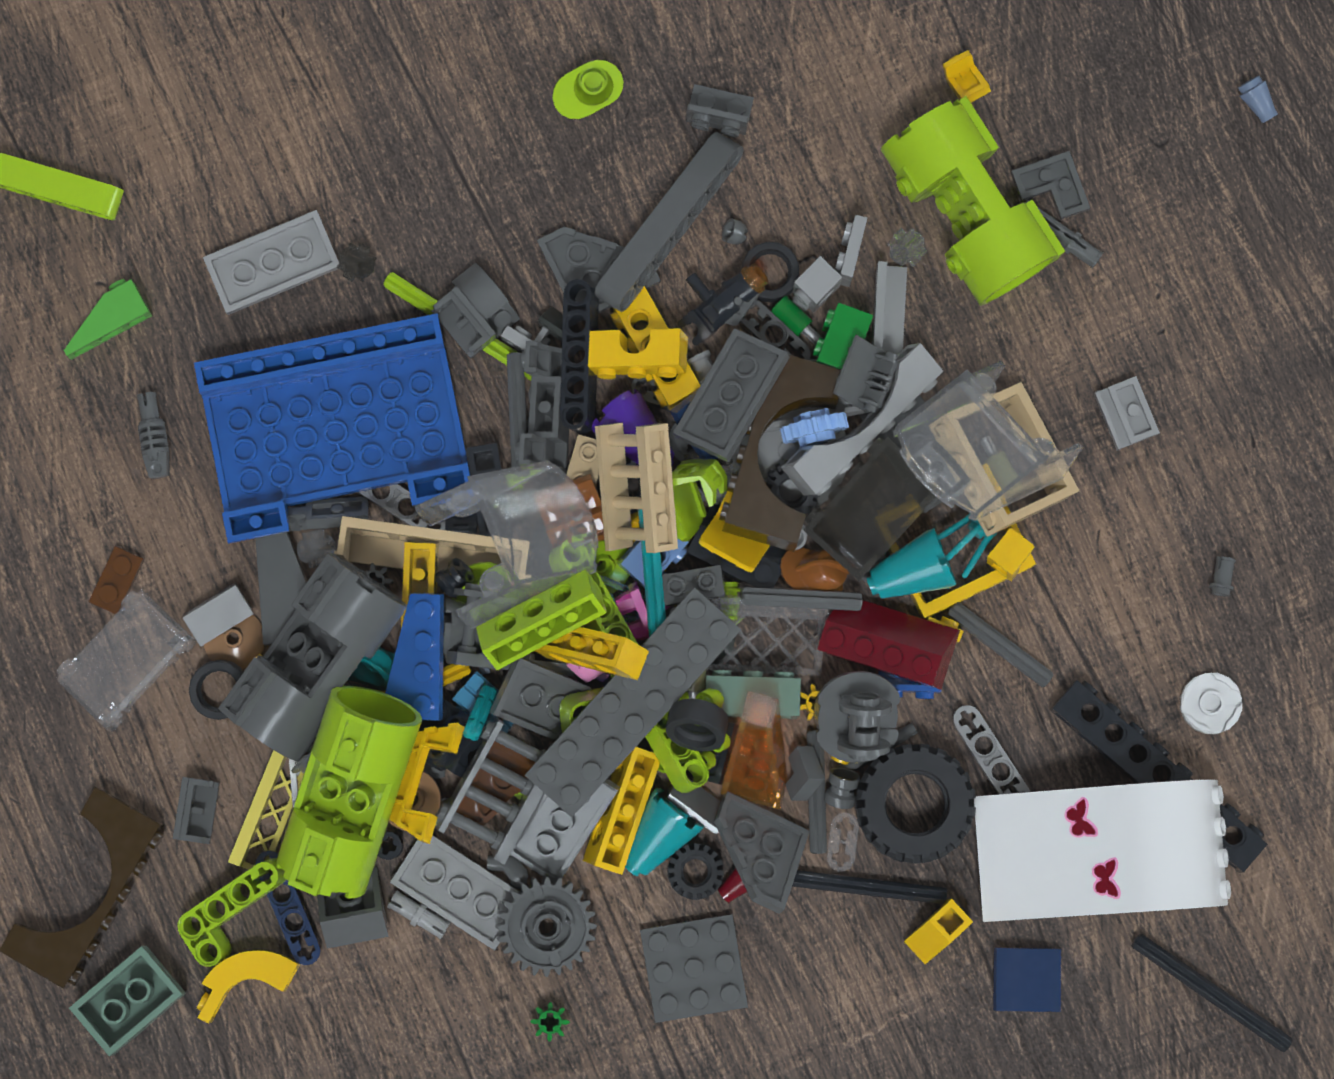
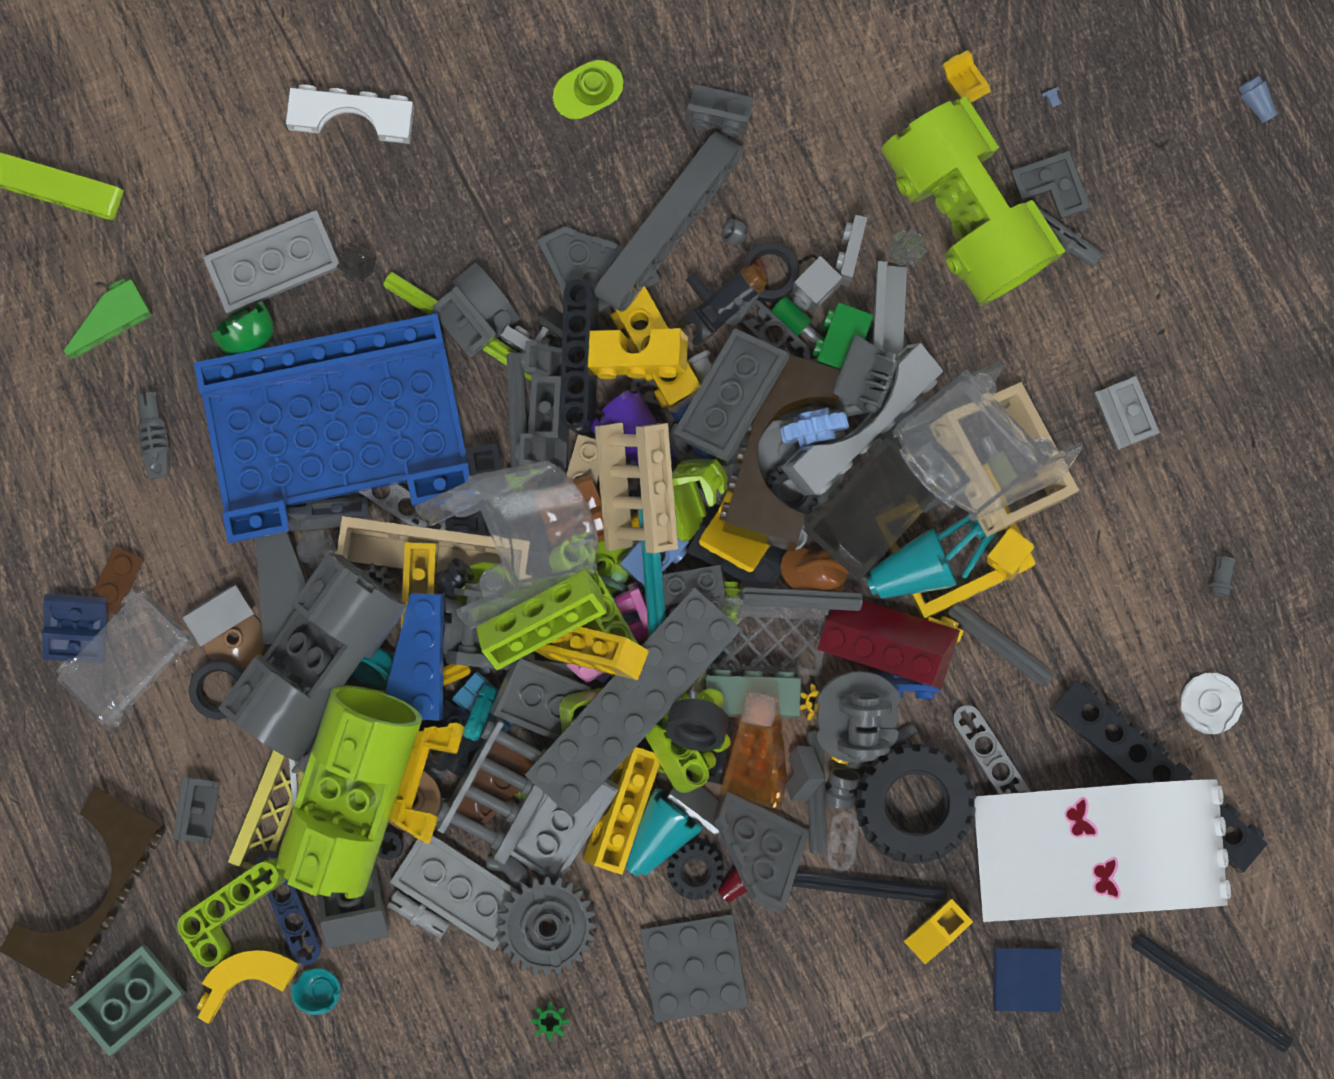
(71, 624): none -> dark blue slope
(244, 331): none -> green cylinder
(313, 109): none -> white arch
(316, 991): none -> teal hair
(1052, 97): none -> sand blue piece

